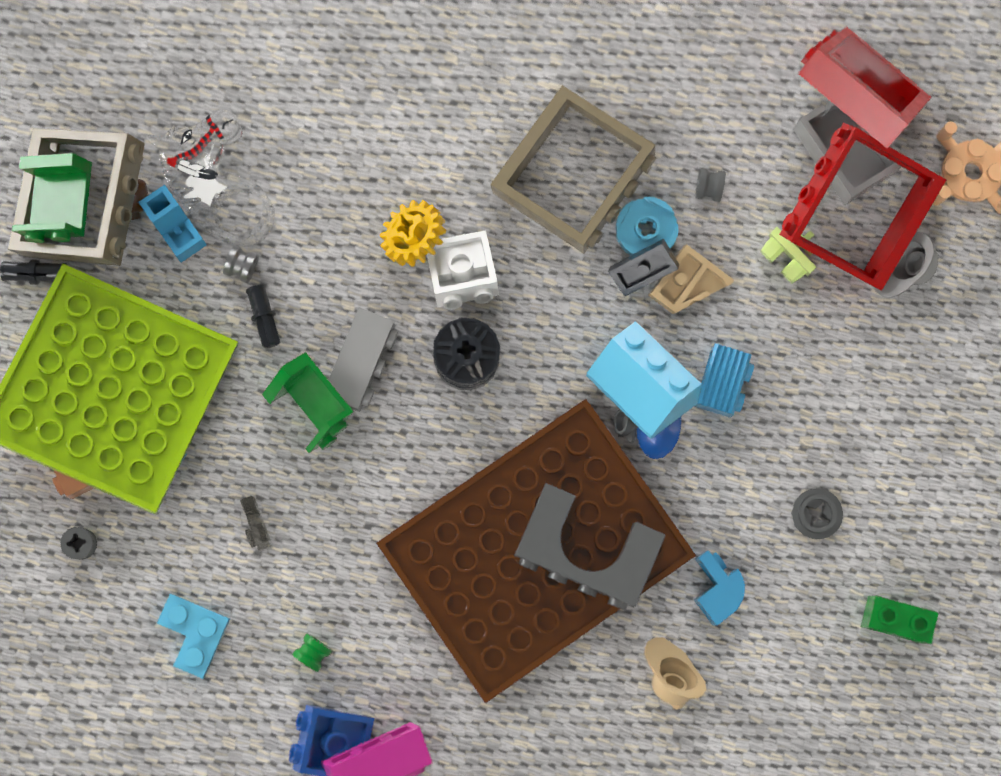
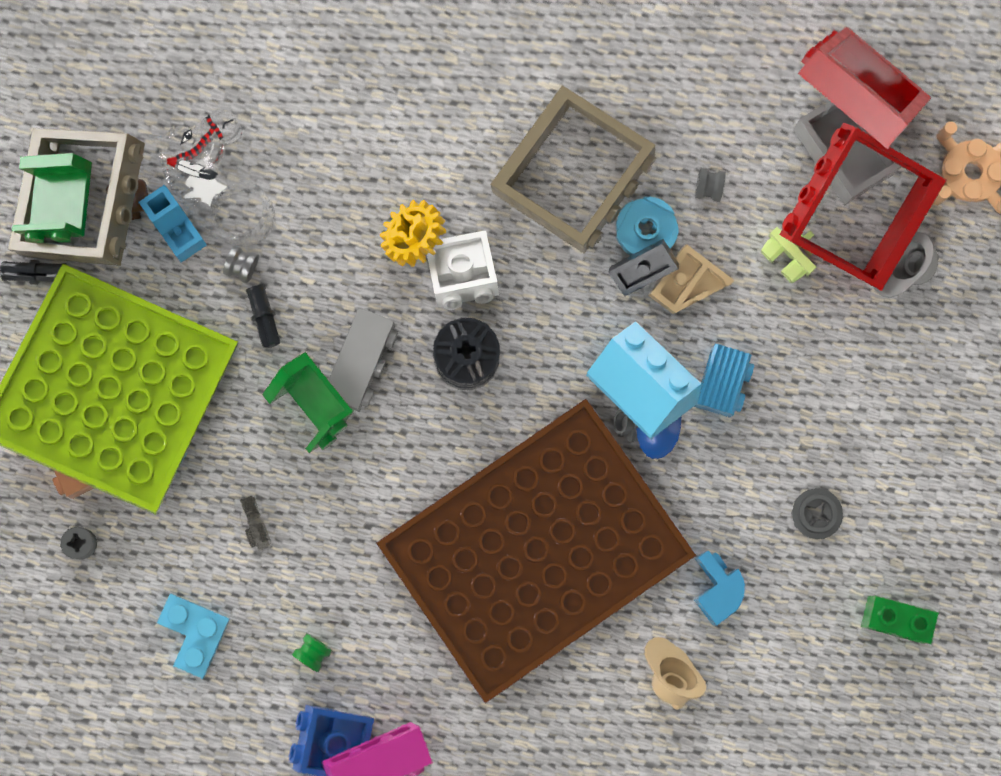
(620, 581): dark grey arch -> none

